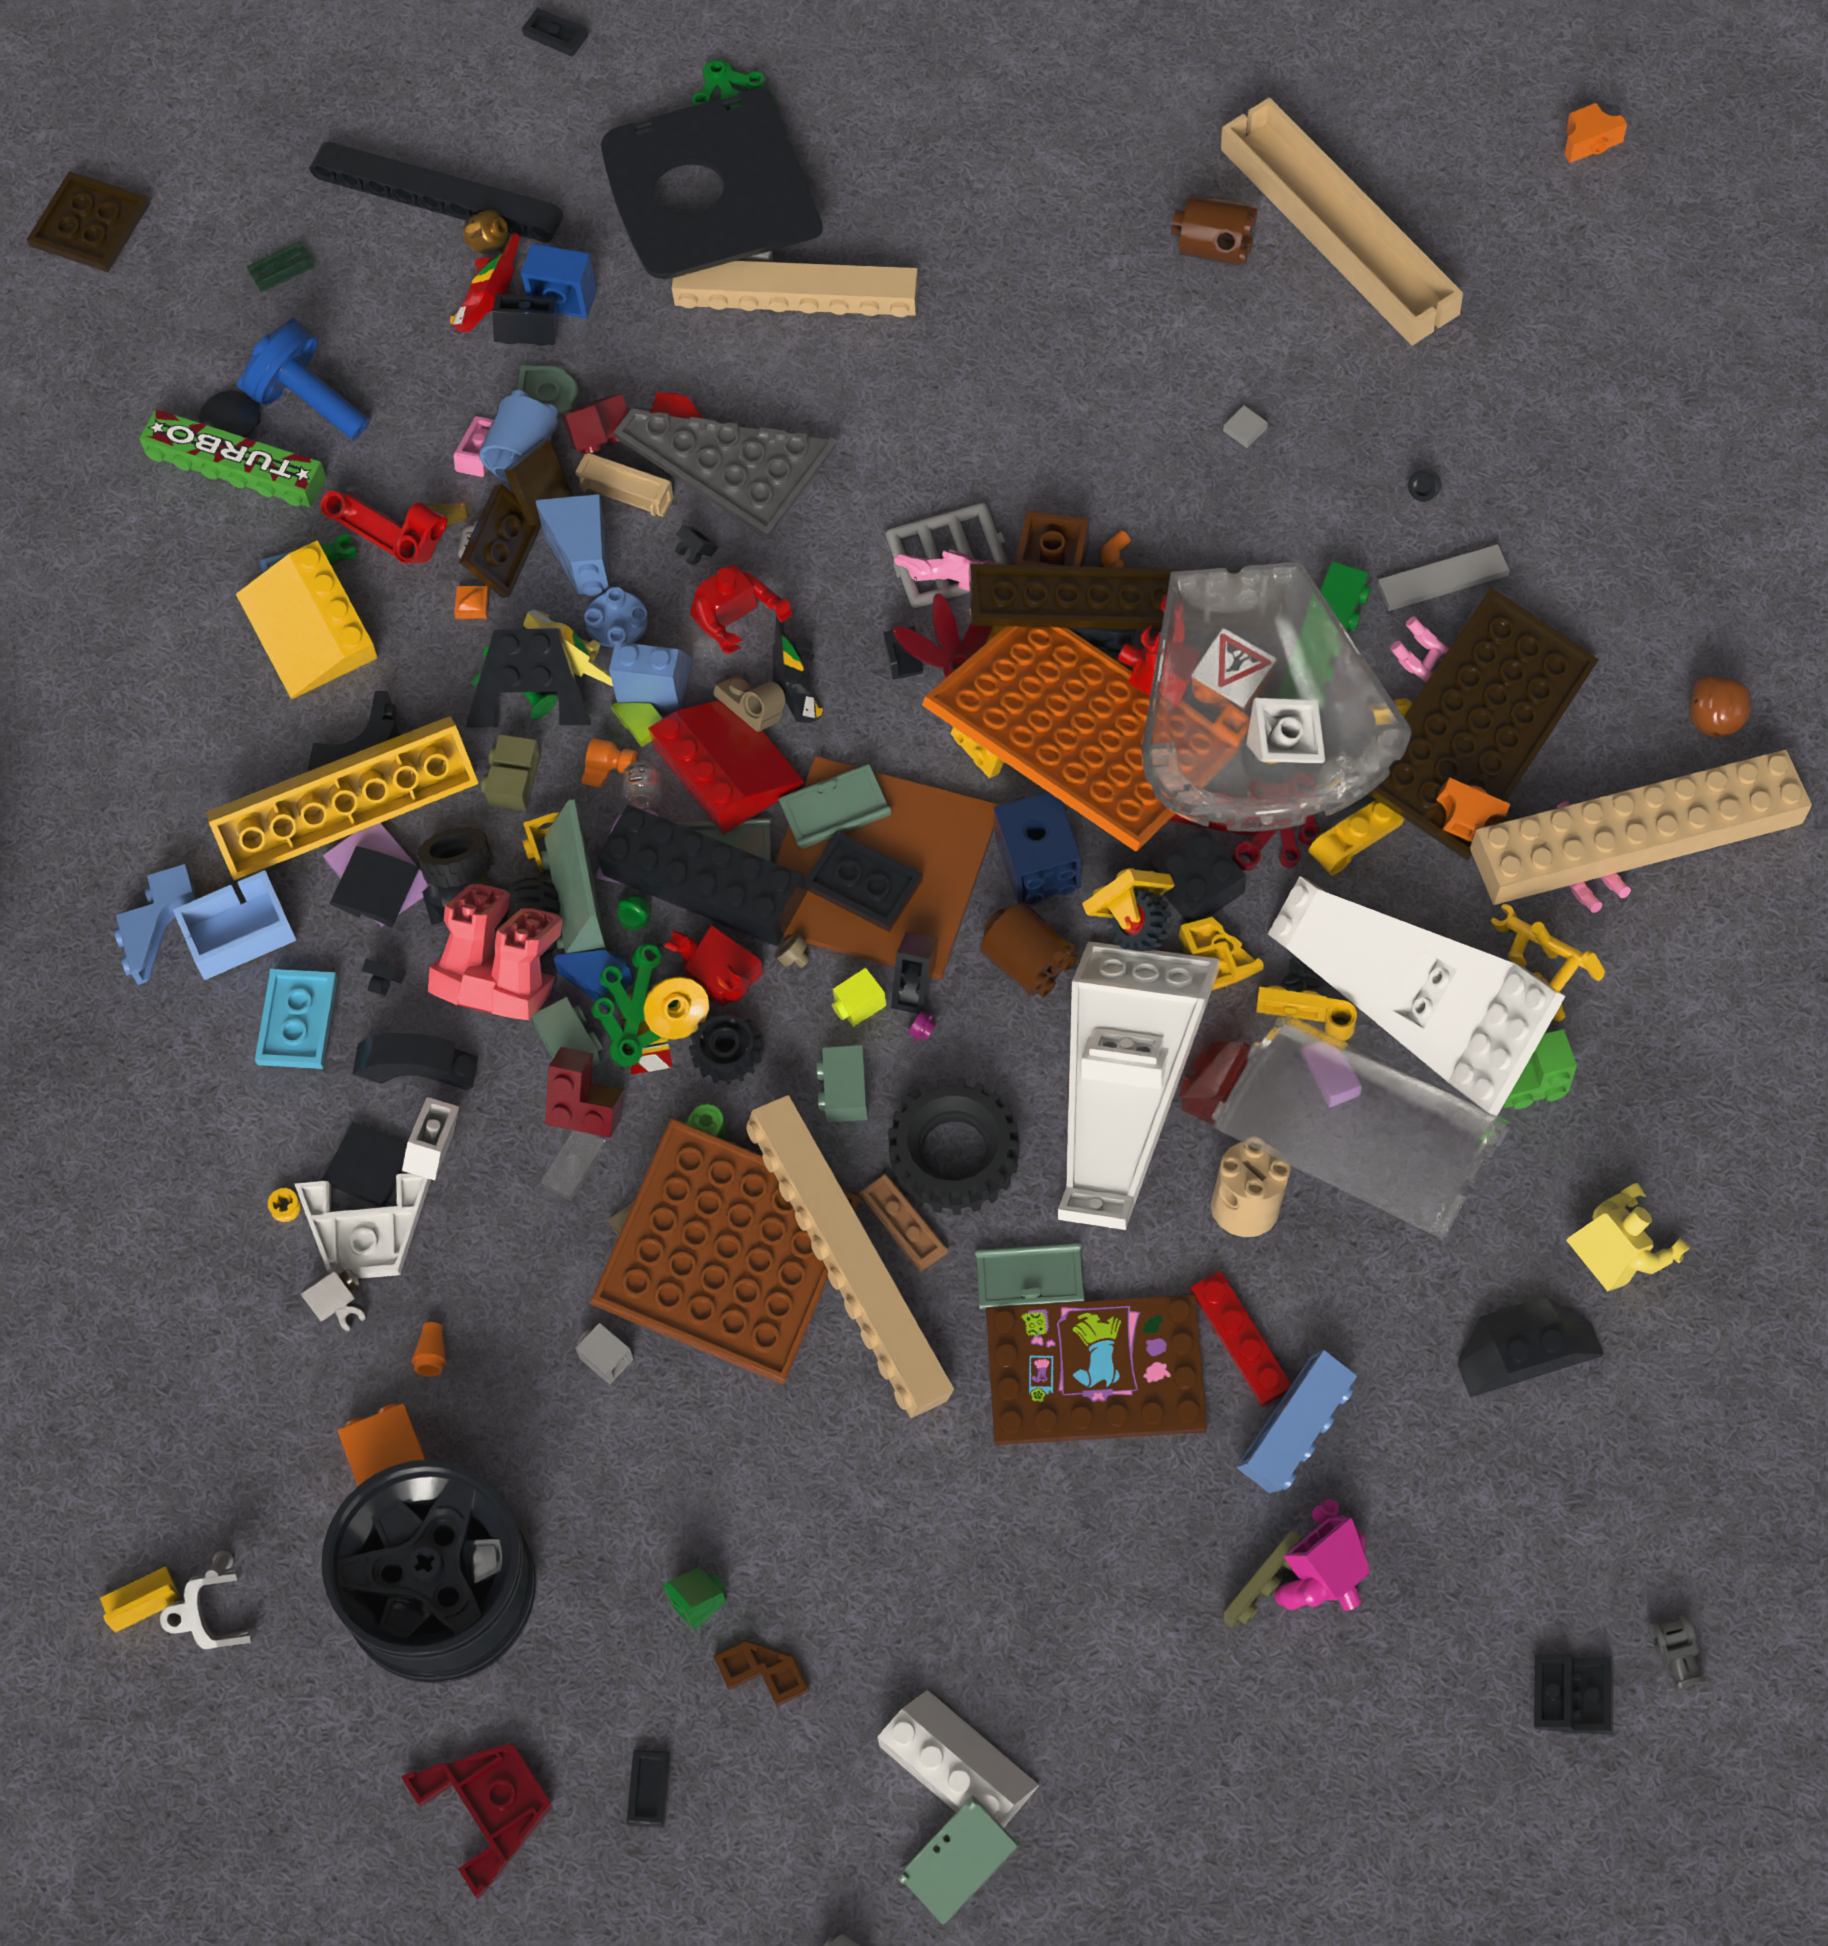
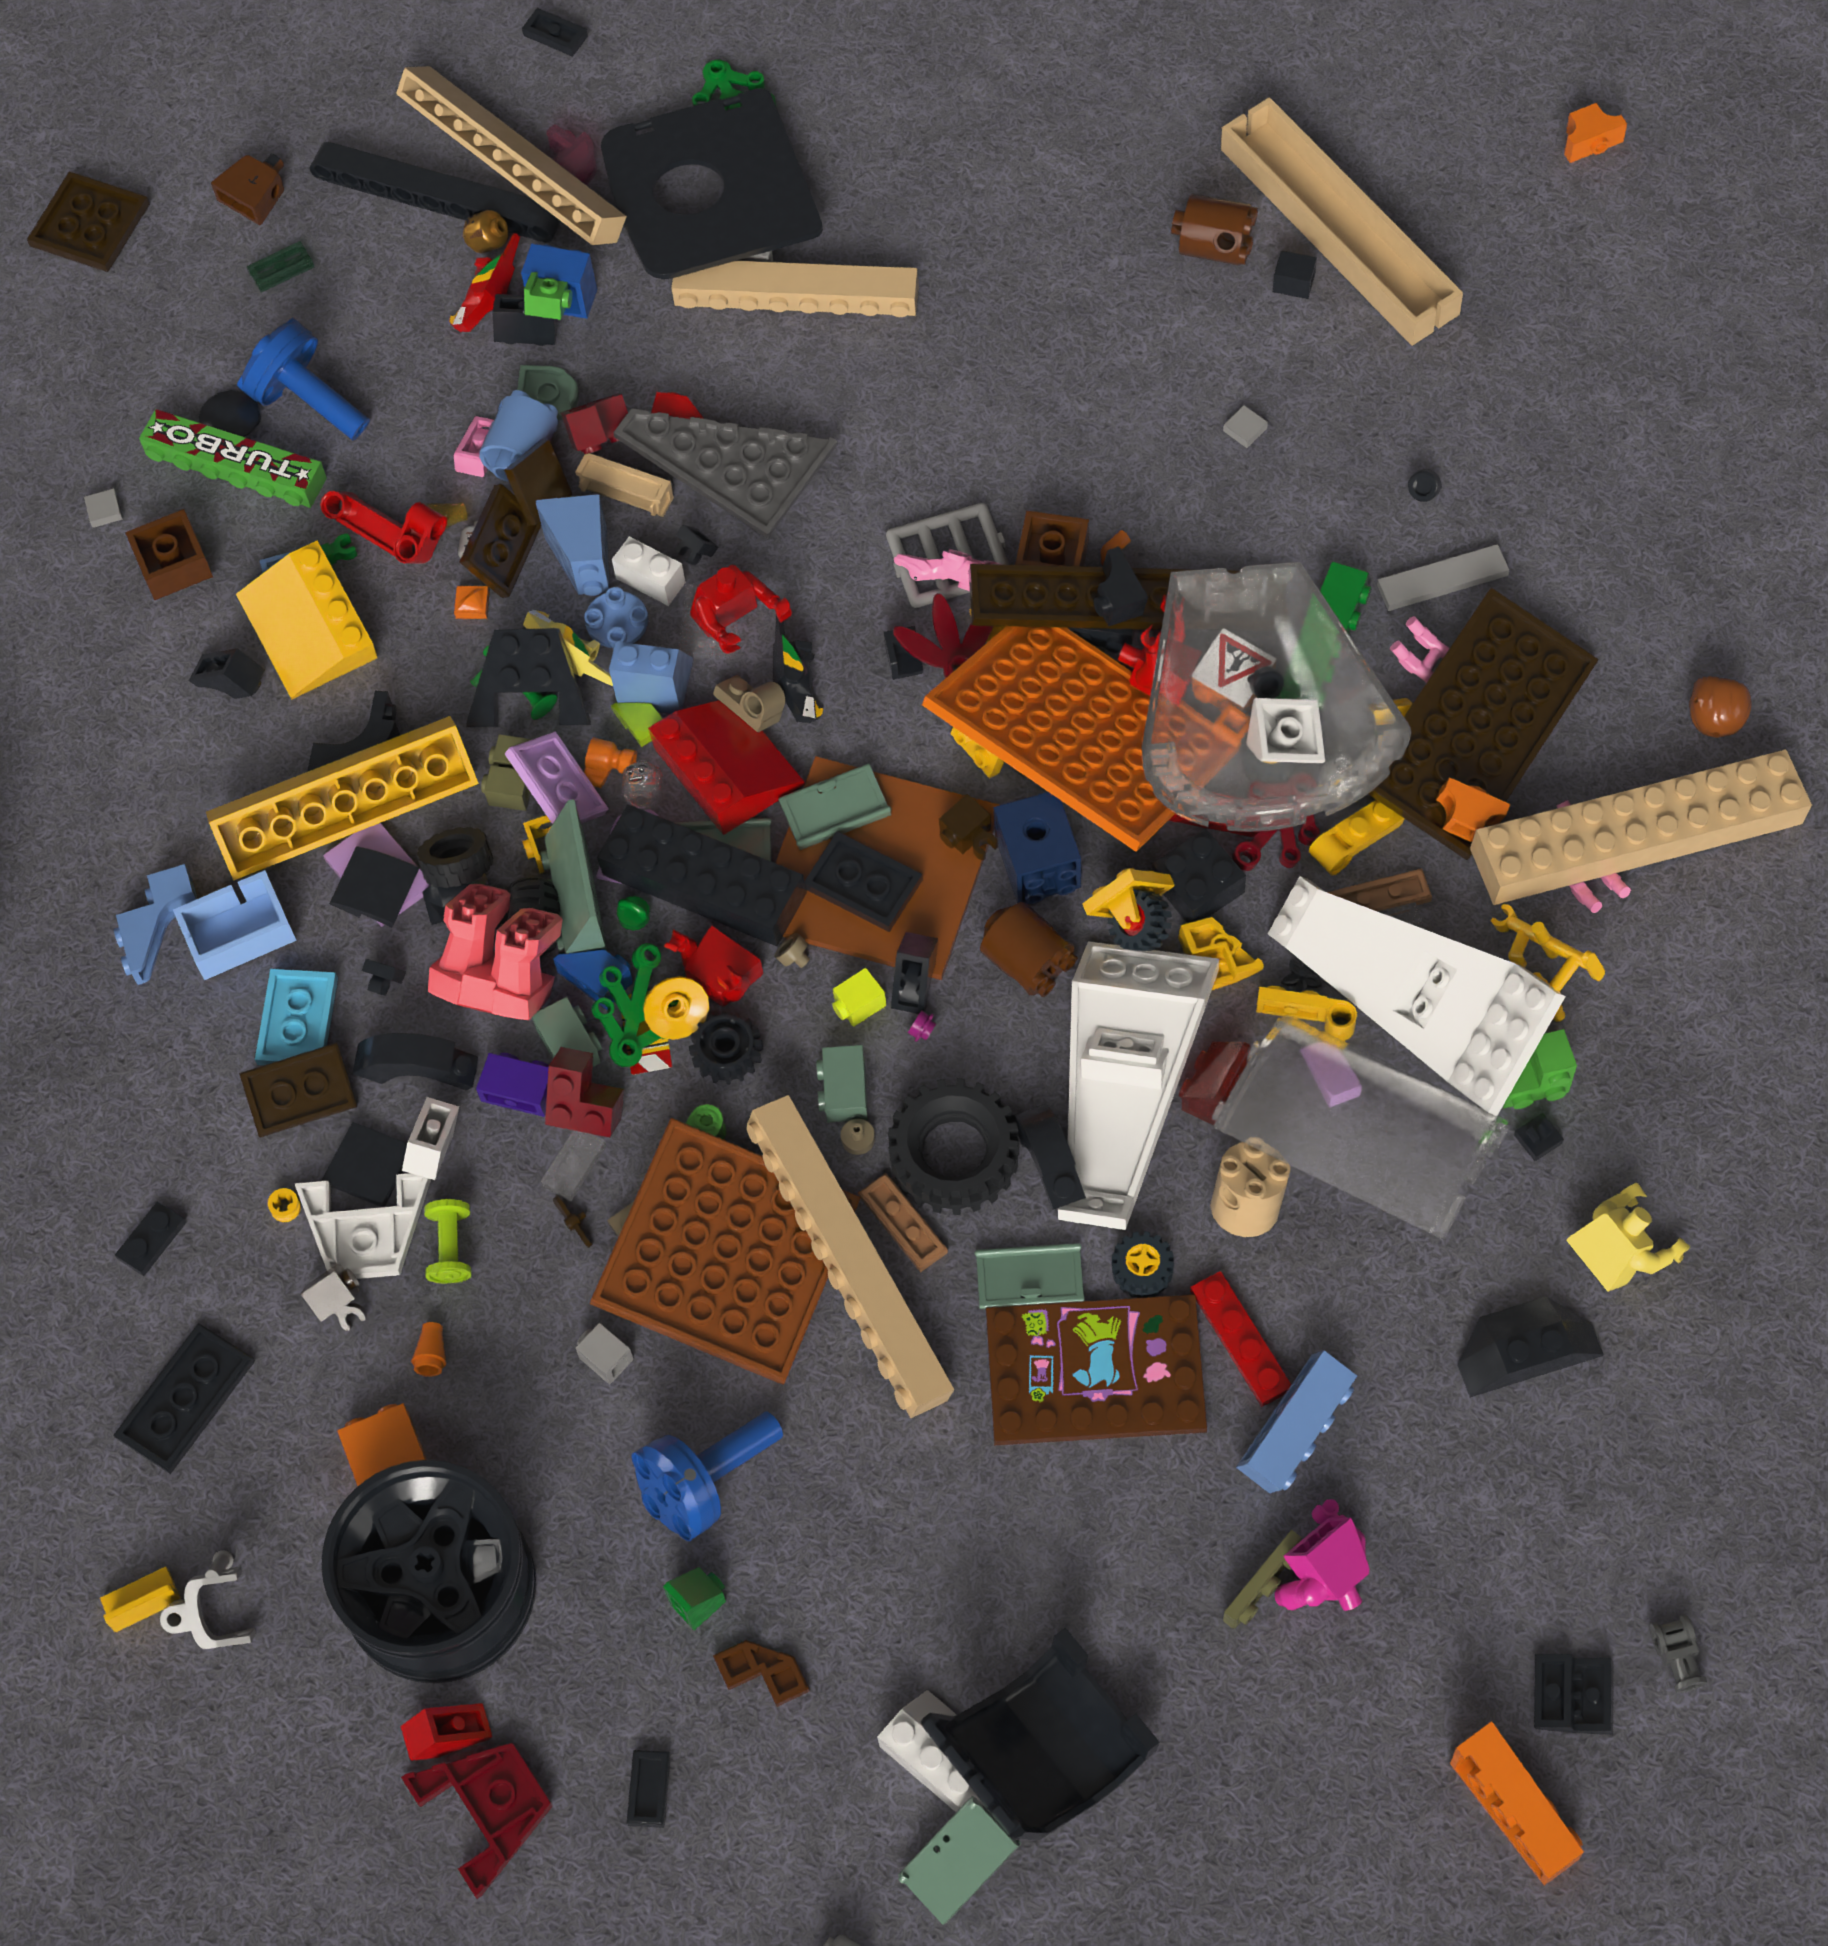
(103, 508): none -> light grey tile
(150, 1238): none -> black plate
(169, 554): none -> reddish brown brick
(184, 1398): none -> black tile
(228, 672): none -> black arch
(250, 186): none -> reddish brown torso
(298, 1090): none -> dark brown tile
(445, 1730): none -> red slope
(447, 1214): none -> lime hose
(511, 155): none -> tan brick
(514, 1083): none -> dark purple brick
(546, 297): none -> bright green brick
(555, 777): none -> lavender tile
(572, 1221): none -> dark brown piece
(573, 153): none -> clear pink brick
(648, 571): none -> white brick
(680, 1484): none -> blue piece
(857, 1136): none -> dark tan tile
(967, 826): none -> dark brown brick
(1044, 1744): none -> black windscreen
(1051, 1154): none -> black arch
(1121, 594): none -> black arch
(1142, 1252): none -> black wheel
(1266, 682): none -> black tile
(1294, 274): none -> black panel
(1389, 891): none -> medium nougat tile
(1516, 1803): none -> orange wedge
(1538, 1137): none -> black tile

